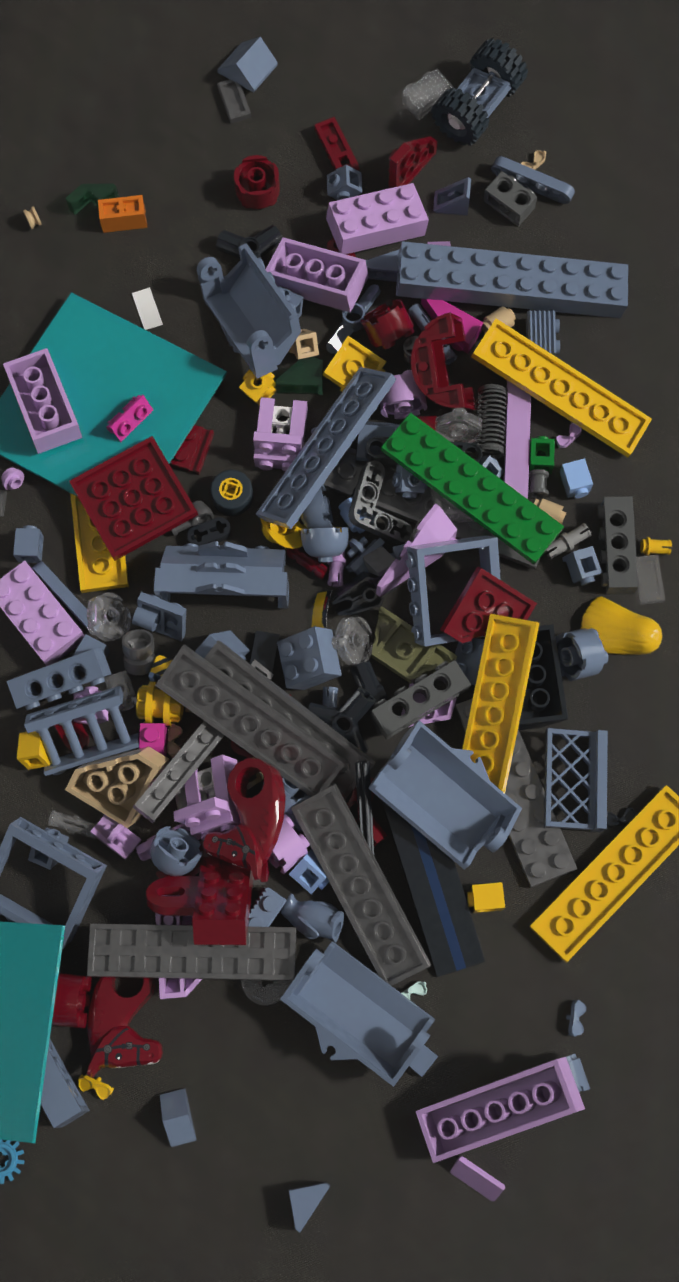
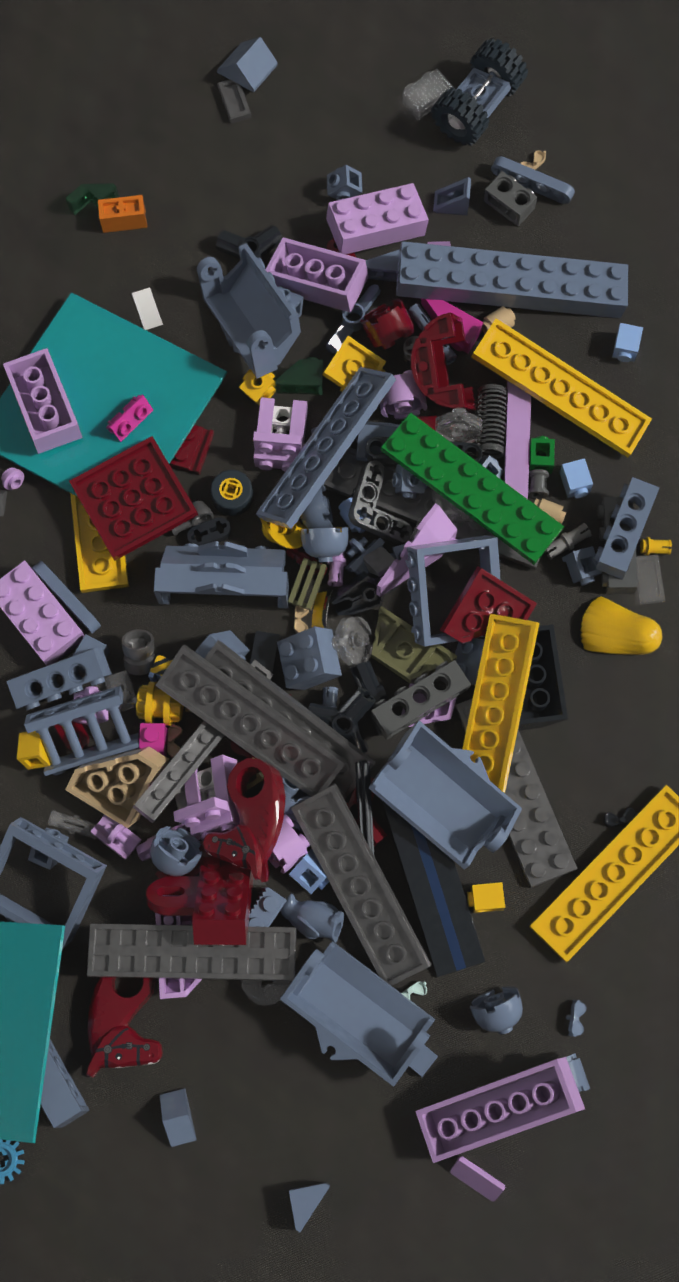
(28, 544): sand blue brick -> none
(32, 217): tan bush -> none
(72, 1001): dark red brick -> none
(97, 619): clear plate -> none
(102, 1089): yellow piece -> none
(160, 616): sand blue plate -> none
(257, 182): dark red brick -> none
(299, 625): none -> tan piece
(305, 345): tan brick -> none
(313, 565): none -> olive tile
(335, 143): dark red plate -> none
(410, 160): dark red plate -> none
(498, 1011): none -> sand blue cylinder
(542, 330): sand blue brick -> none
(565, 441): lavender piece -> none
(580, 653): sand blue brick -> none
(596, 780): sand blue fence -> none
(627, 342): none -> light blue brick
(643, 496): none -> sand blue brick

